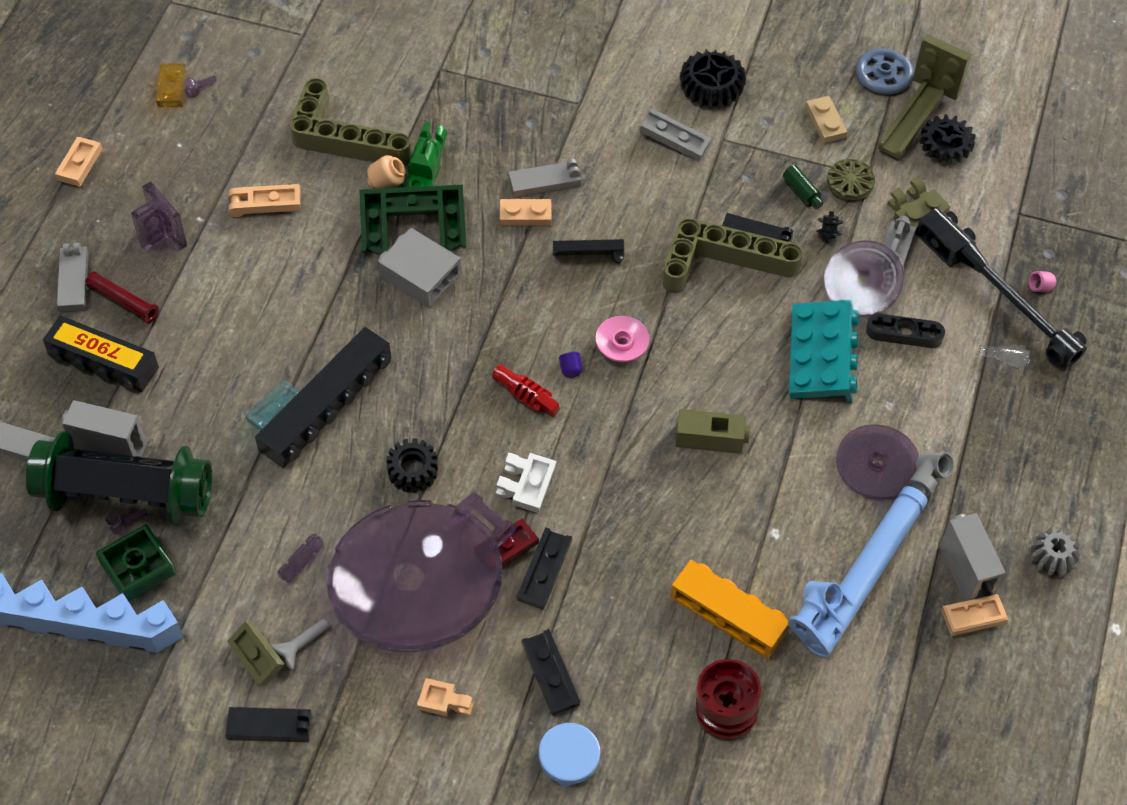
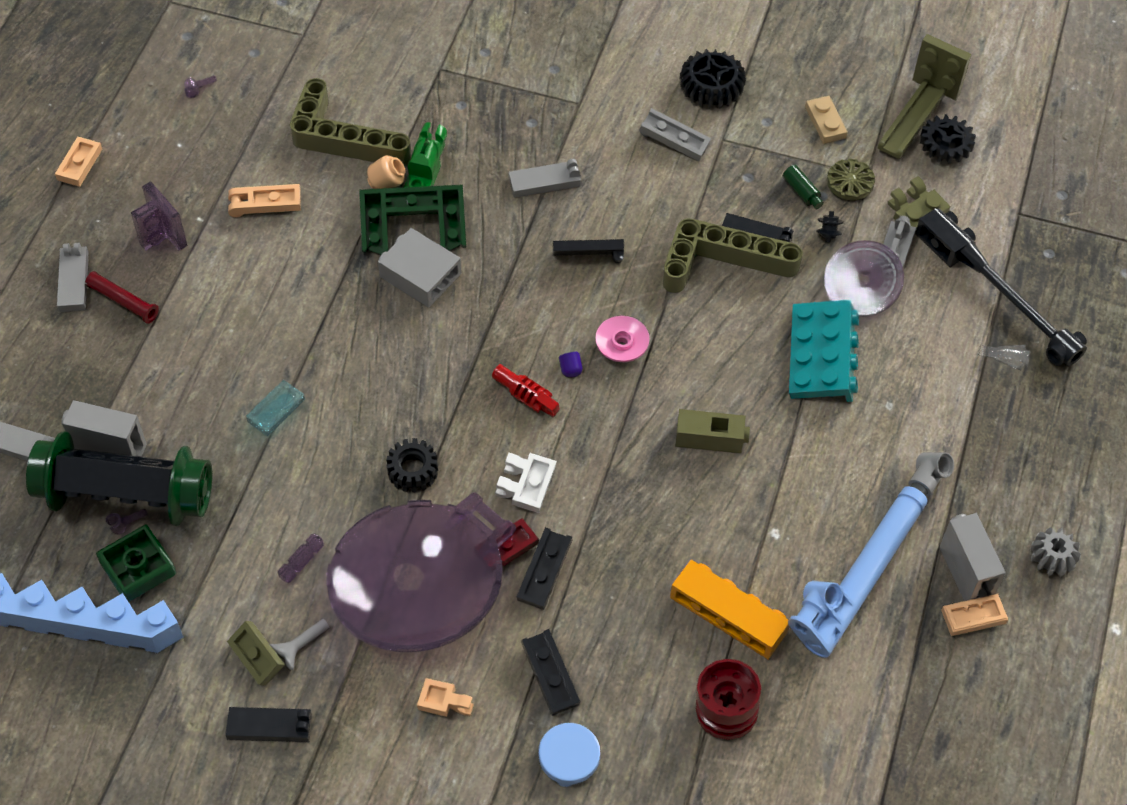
(100, 354): black brick -> none
(171, 85): clear yellow plate -> none
(323, 397): black brick -> none
(525, 212): light nougat plate -> none
(872, 479): clear purple piece -> none
(879, 86): sand blue plate -> none
(914, 324): black beam -> none
(1047, 280): bright pink piece -> none

